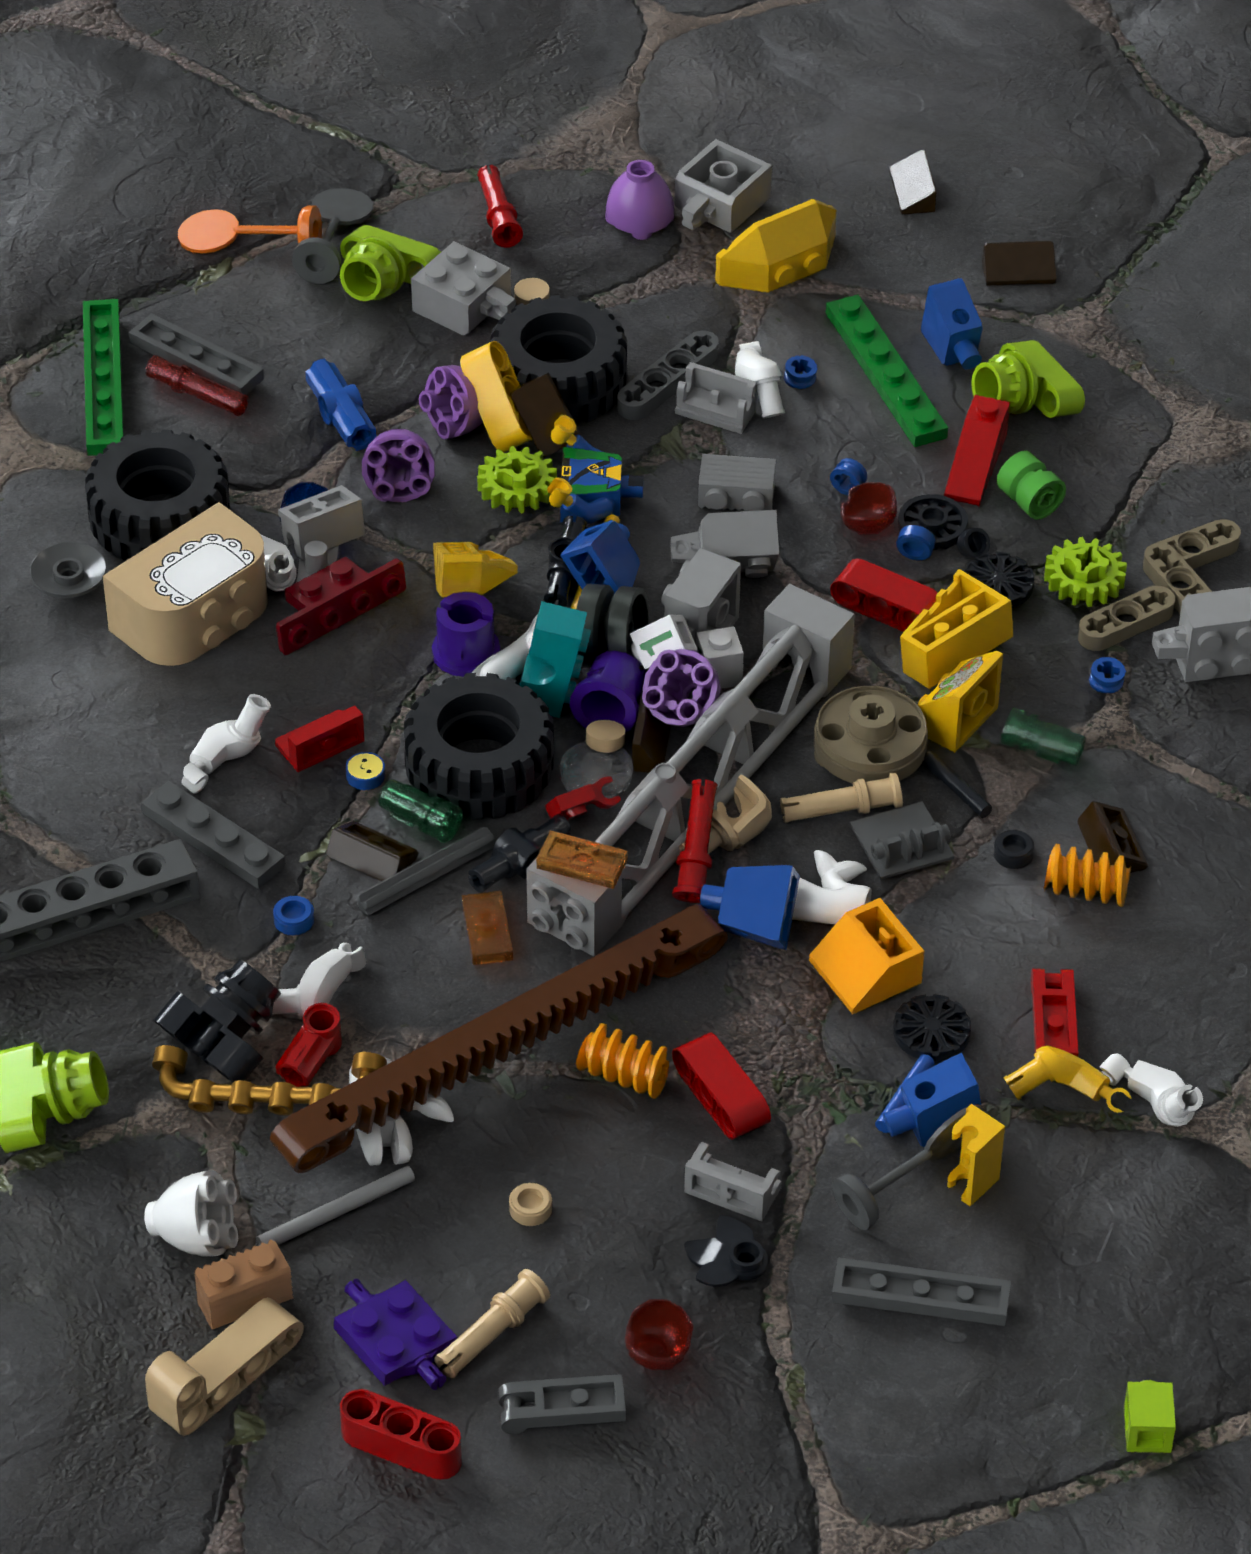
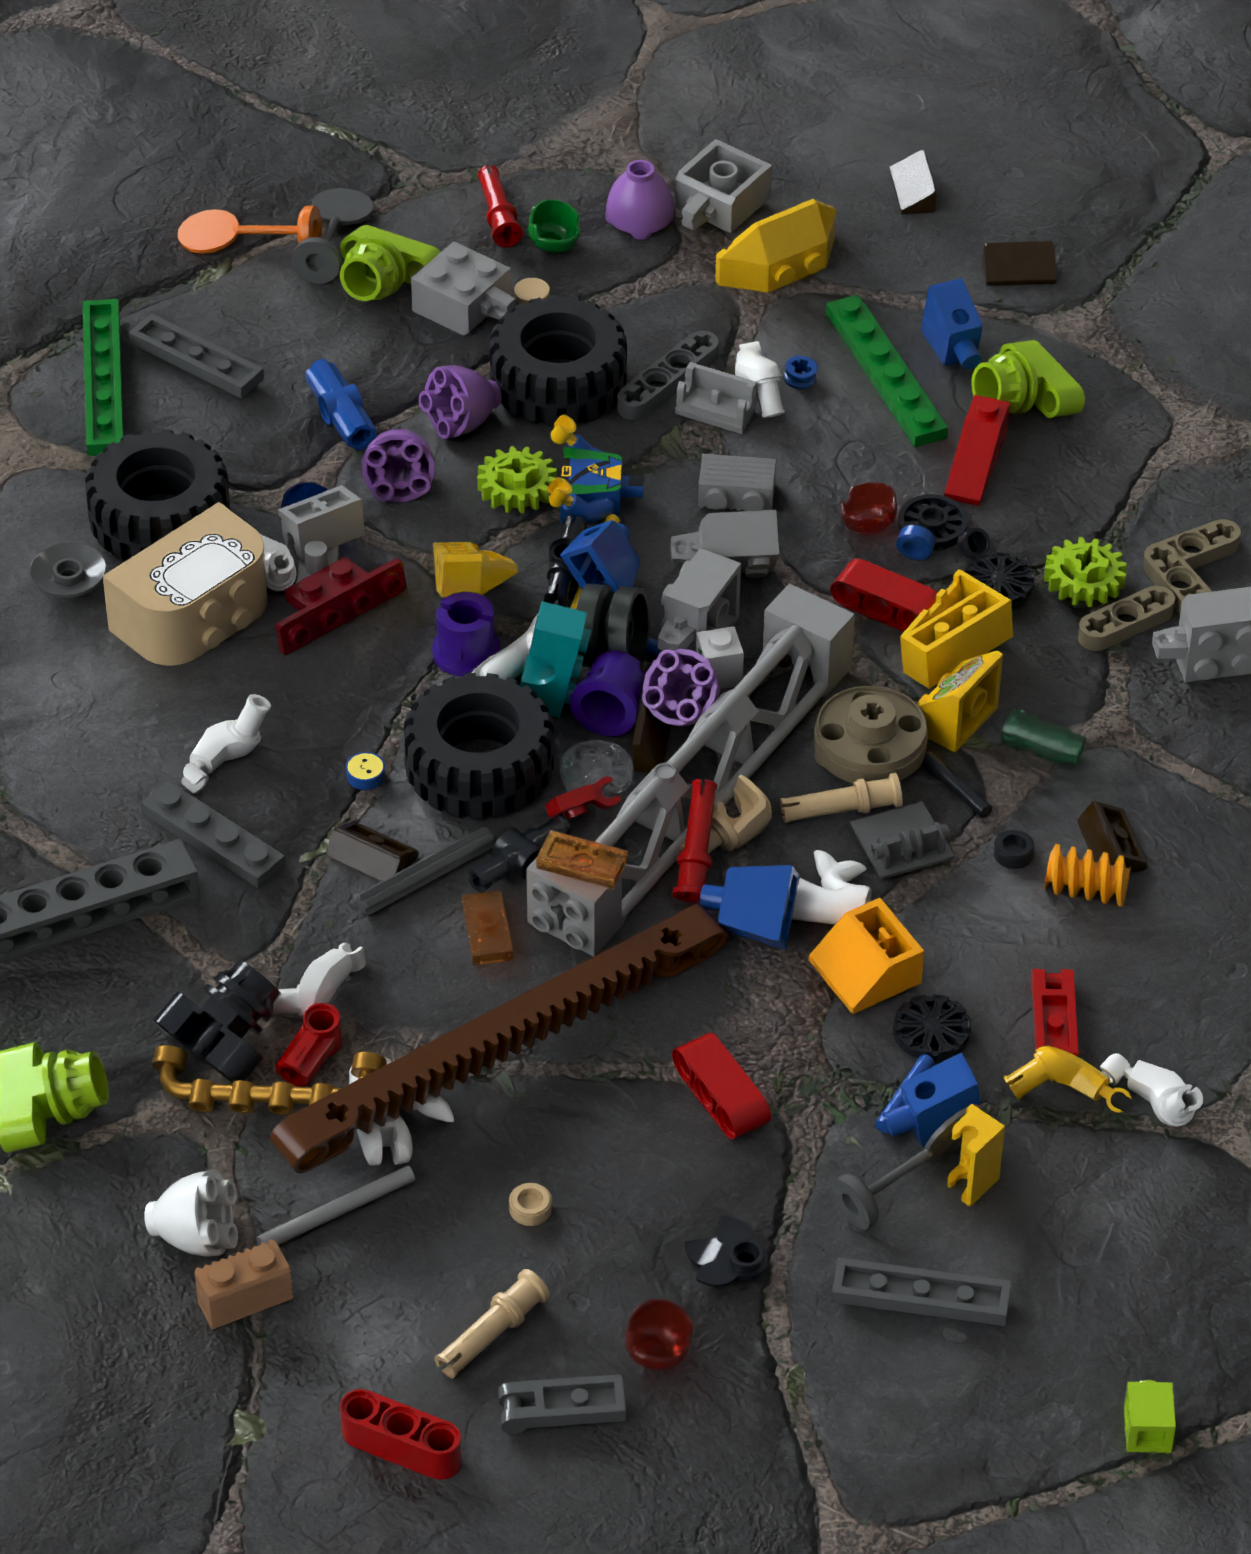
(184, 380): clear red pin -> none
(197, 1389): tan beam -> none
(293, 915): blue tile -> none
(322, 738): red panel -> none
(394, 1333): dark purple plate -> none
(414, 807): clear green axle -> none
(493, 381): yellow beam -> none
(539, 408): dark brown slope -> none
(554, 226): none -> green hair
(605, 736): tan tile -> none
(624, 1061): light orange piece -> none
(664, 634): white brick -> none
(730, 1185): light grey hinge -> none
(845, 468): blue bush -> none
(1031, 485): bright green wheel -> none
(1107, 665): blue bush -> none

